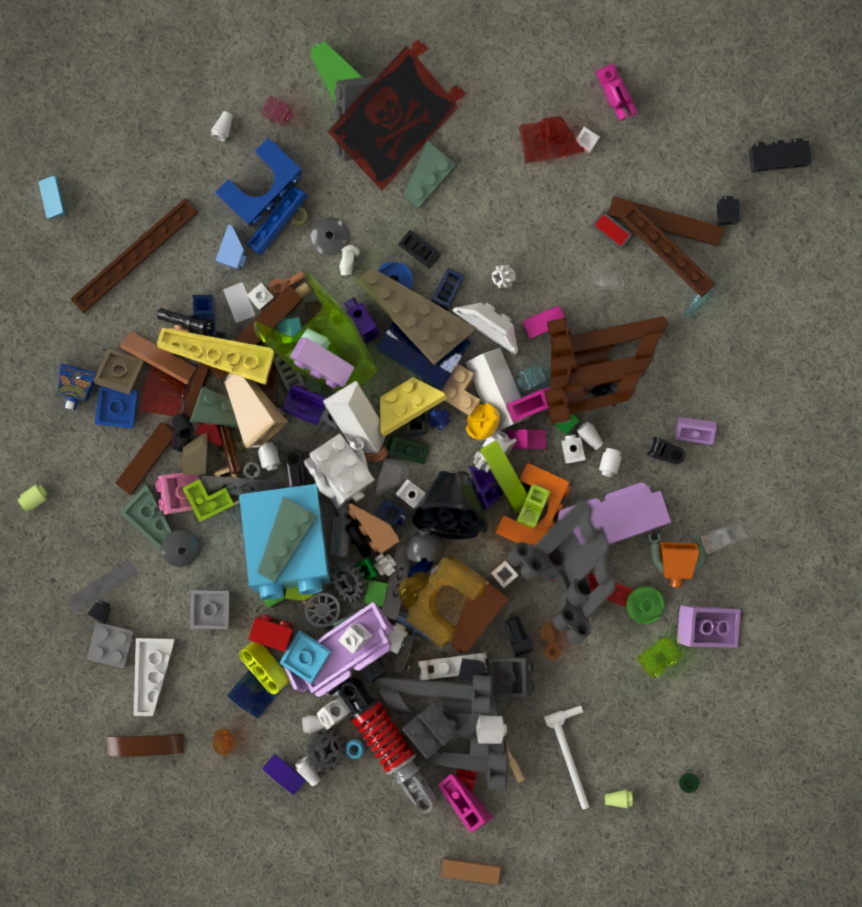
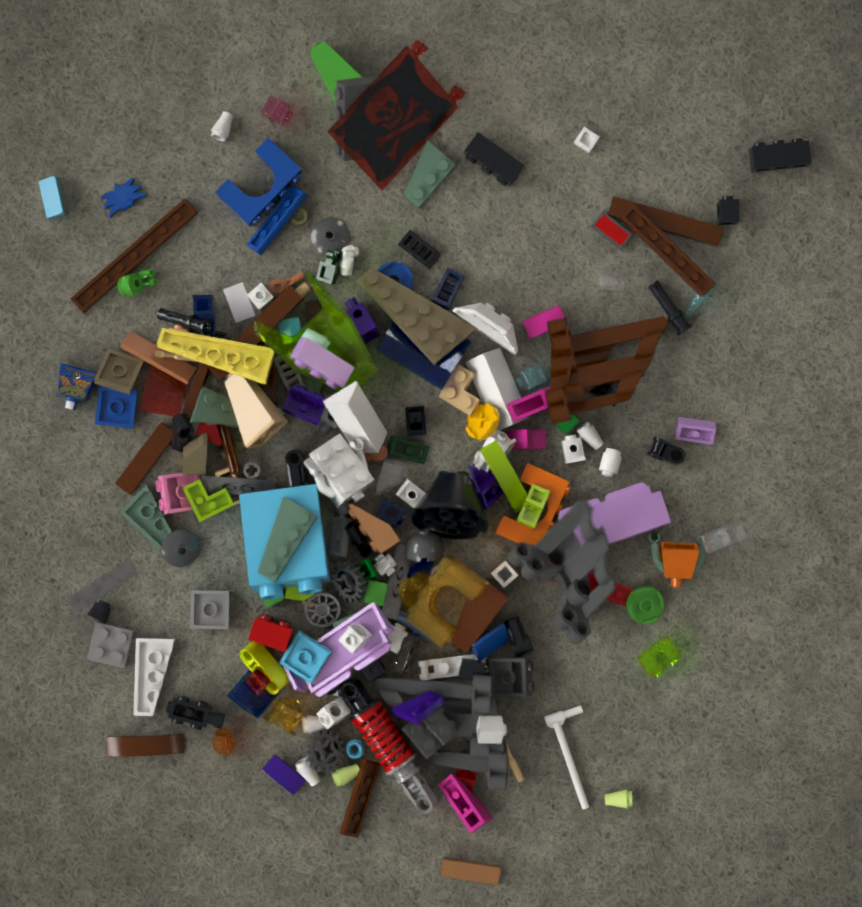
(33, 497): yellowish green brick -> none
(122, 197): none -> blue piece
(134, 283): none -> bright green piece
(161, 354): none -> tan piece
(190, 714): none -> black brick
(231, 250): light blue slope -> none
(258, 681): none -> clear red plate
(269, 456): white brick -> none
(286, 714): none -> clear yellow helmet
(327, 270): none -> plate
(345, 774): none -> yellowish green cone
(360, 798): none -> reddish brown tile
(407, 403): light yellow wing -> none
(419, 708): none -> dark purple wing
(439, 418): clear blue gear -> none
(490, 642): none -> blue slope
(493, 160): none -> black brick
(503, 276): white gear -> none
(547, 634): clear orange plate -> none
(548, 140): clear red slope -> none
(616, 92): dark pink plate -> none
(674, 314): none -> black pin
(688, 782): dark green tile -> none
(708, 626): lavender slope -> none

